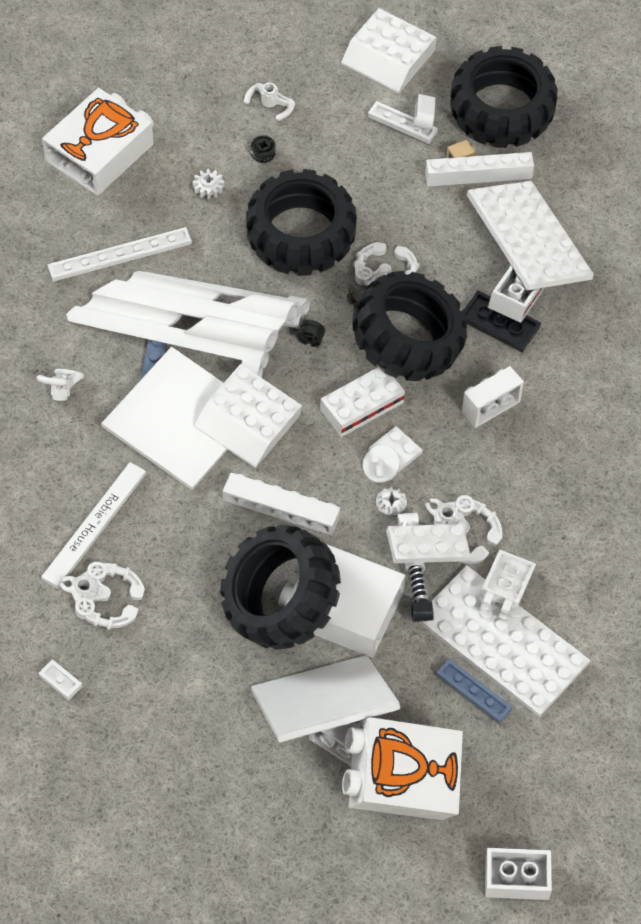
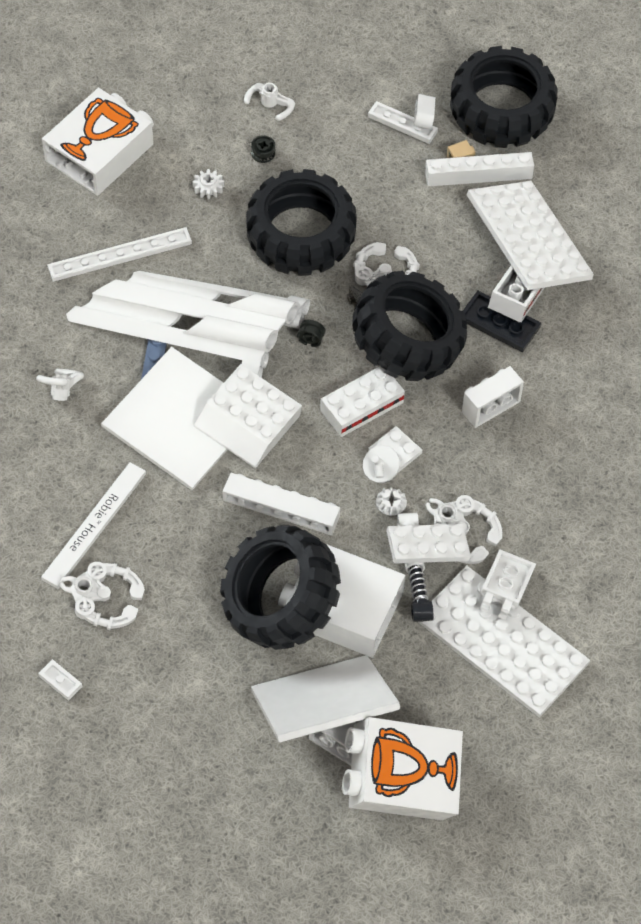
(389, 50): white slope -> none
(474, 691): sand blue plate -> none
(518, 873): white brick -> none

